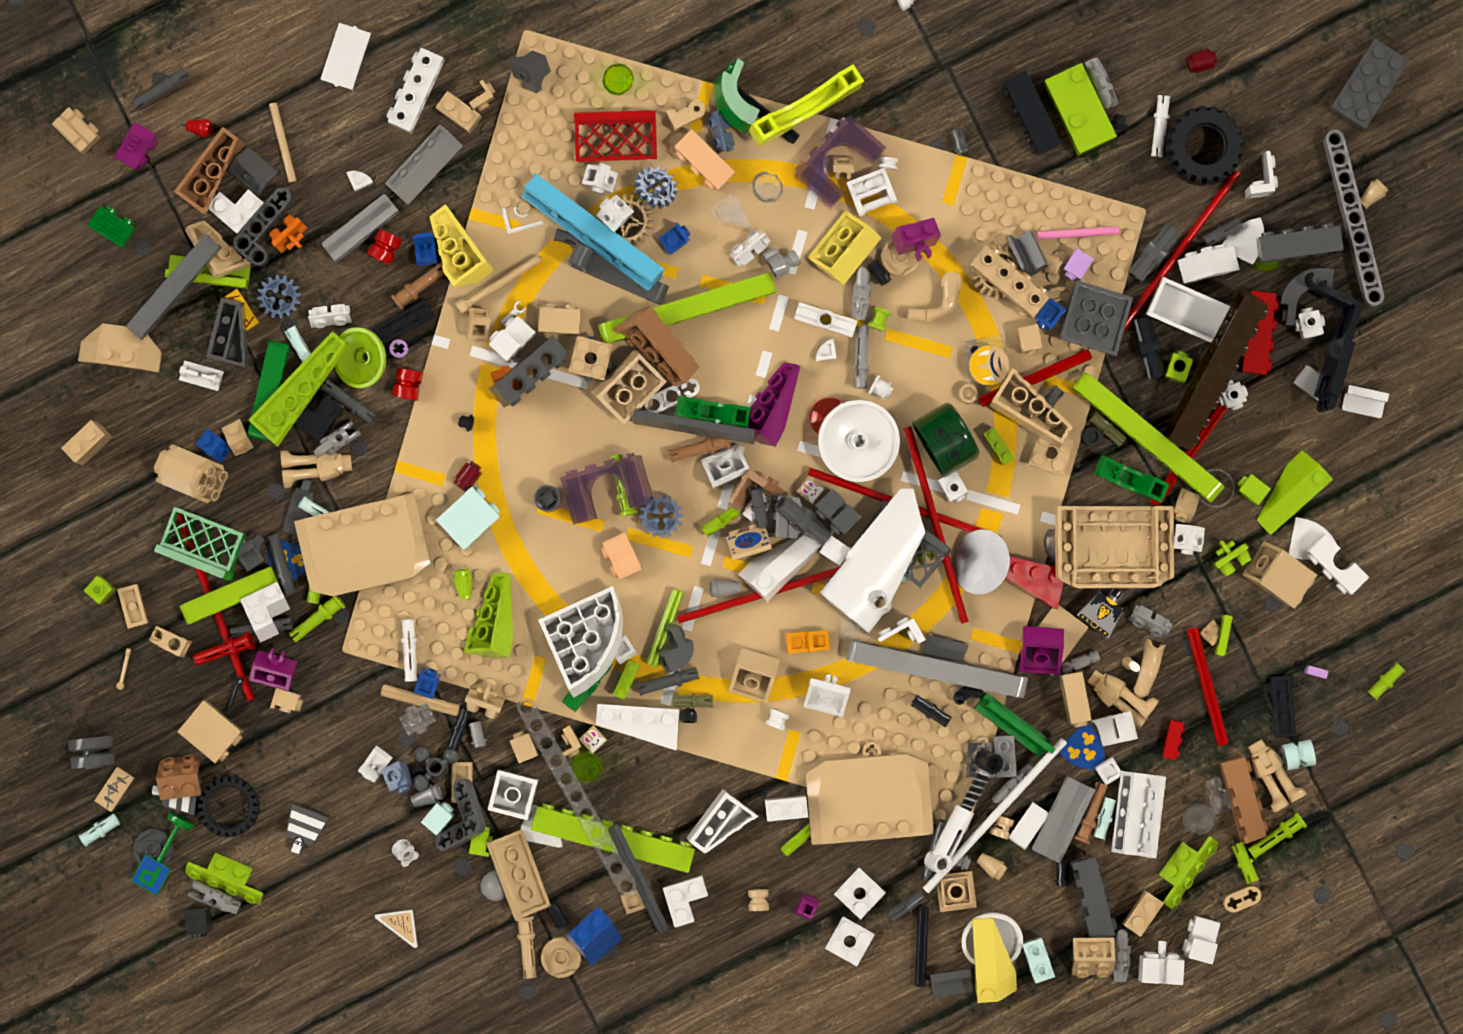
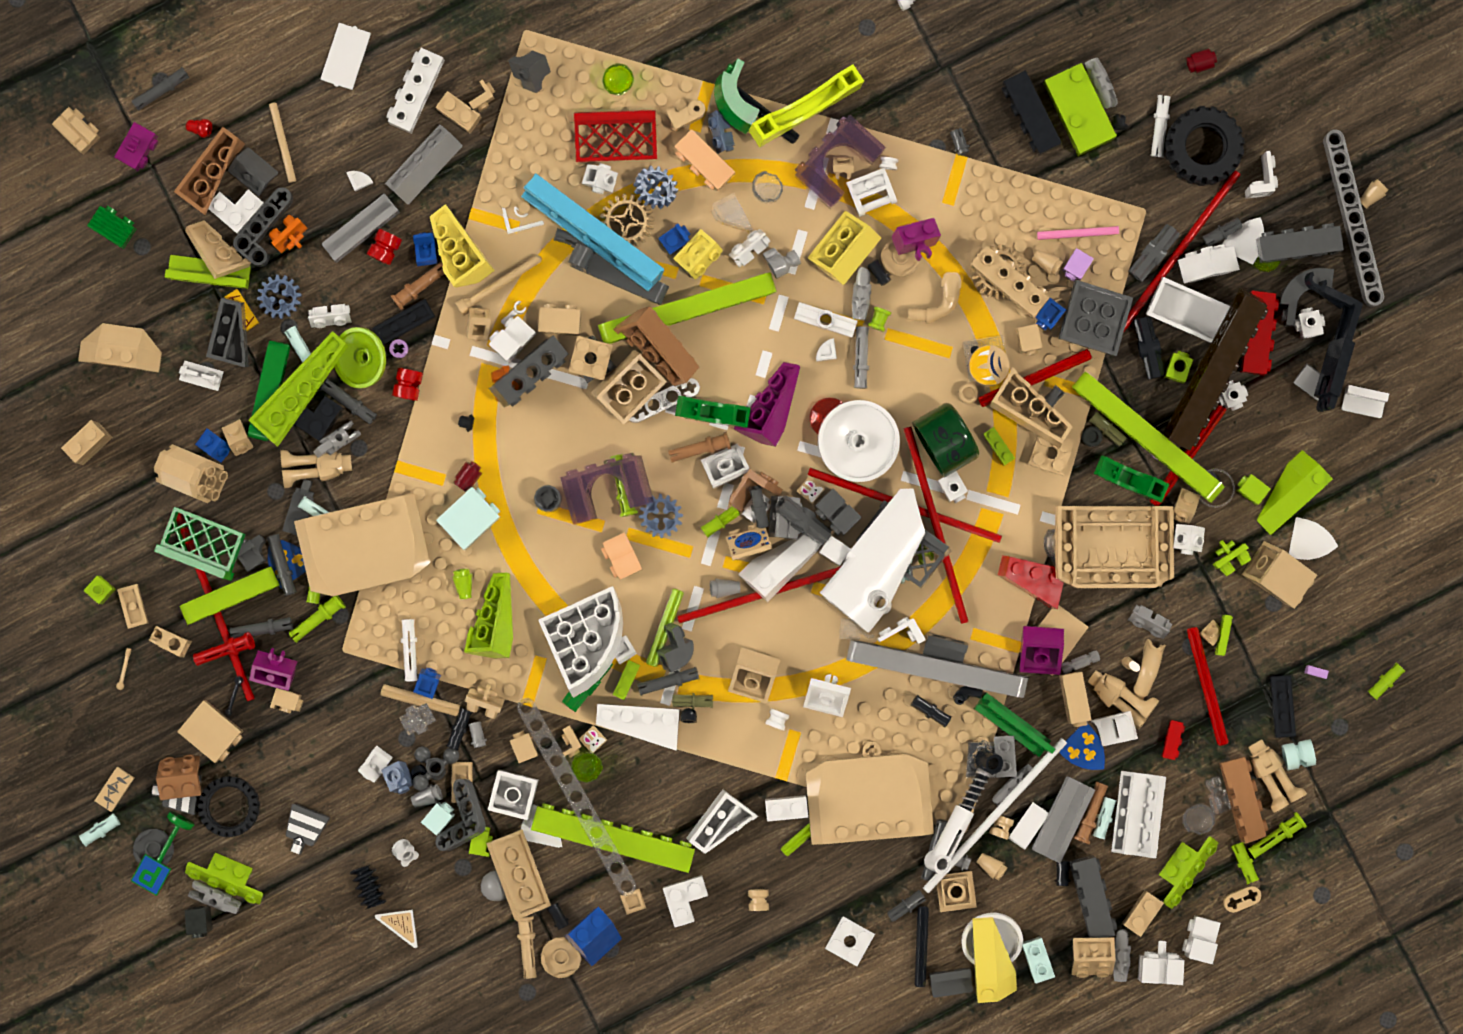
(91, 752): dark grey wheel -> none
(173, 286): dark grey tile -> none
(263, 607): white brick -> none
(368, 887): none -> black piece
(614, 212): white brick -> none
(641, 884): dark grey axle -> none
(694, 426): dark grey tile -> none
(698, 254): none -> light yellow bracket
(806, 906): magenta leg -> none
(807, 641): light orange slope -> none
(859, 906): white piece -> none
(881, 388): white brick -> none
(981, 561): sticker -> none
(1028, 253): dark grey panel -> none
(1102, 612): torso -> none
(1108, 771): white tile -> none
(1323, 552): white arch -> none
(1368, 85): dark grey brick -> none

